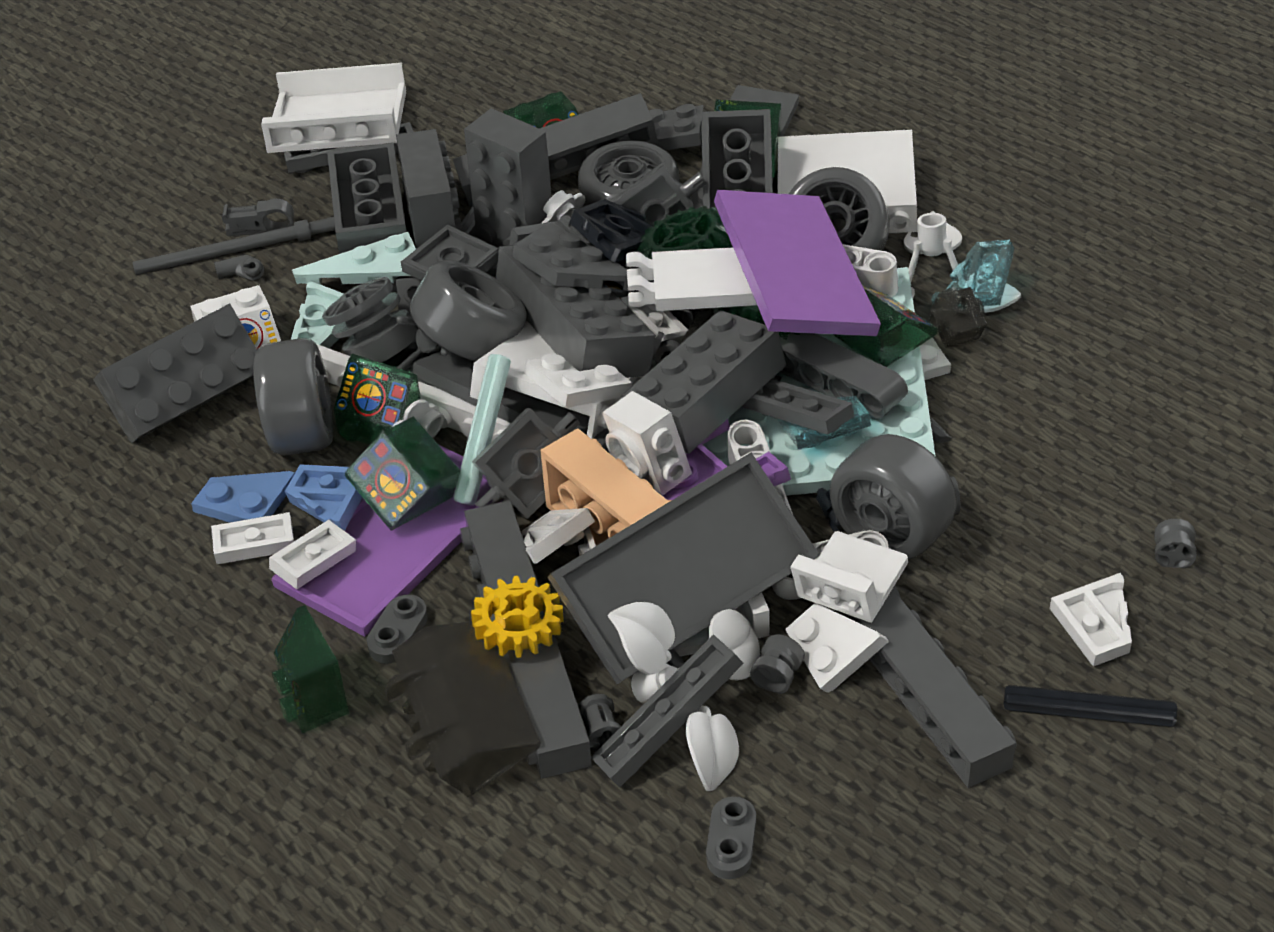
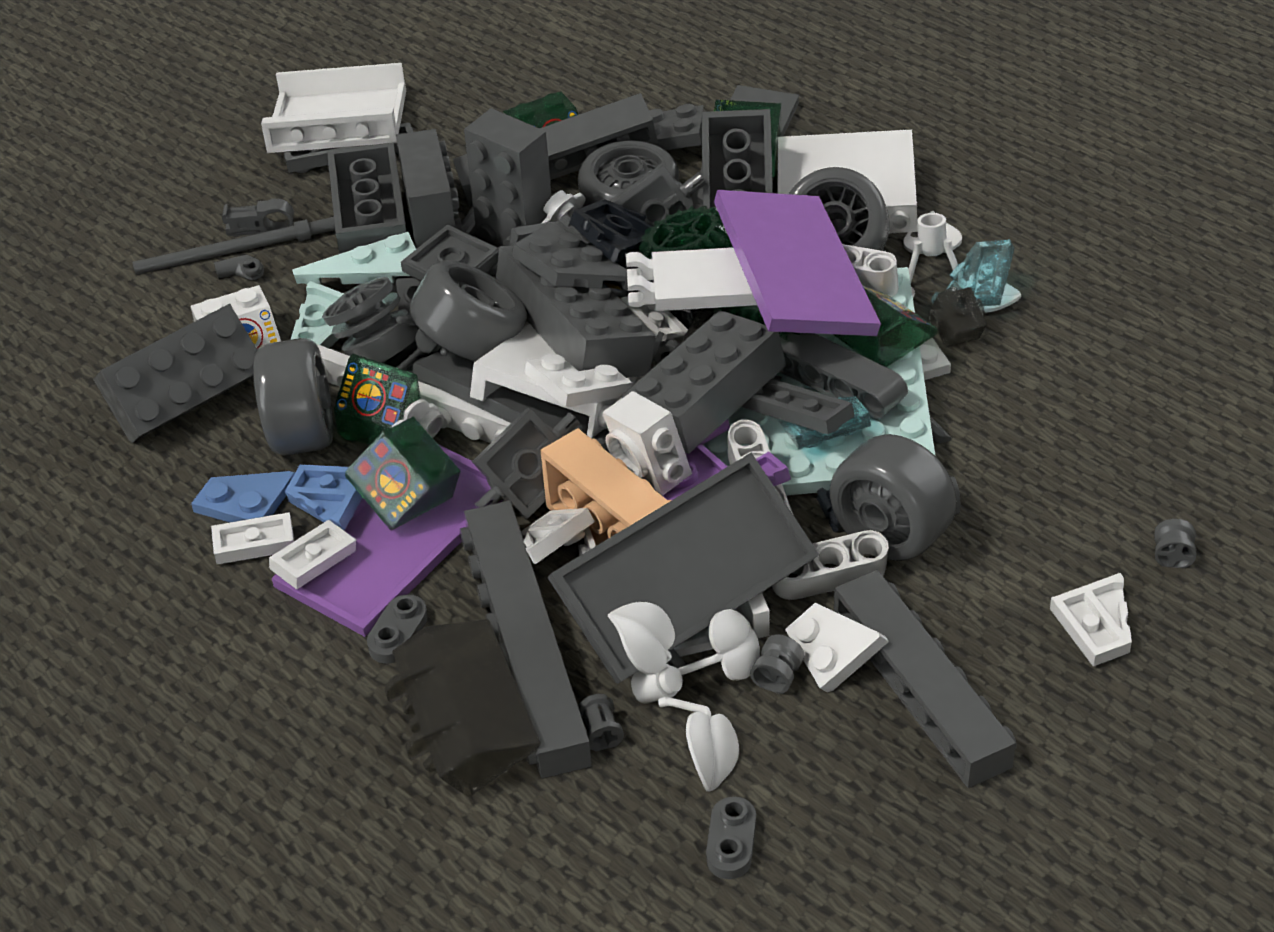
(308, 675): clear green slope -> none
(482, 427): light aqua axle -> none
(517, 616): yellow gear -> none
(666, 710): dark grey plate -> none
(849, 575): white bracket -> none
(1090, 705): black axle -> none

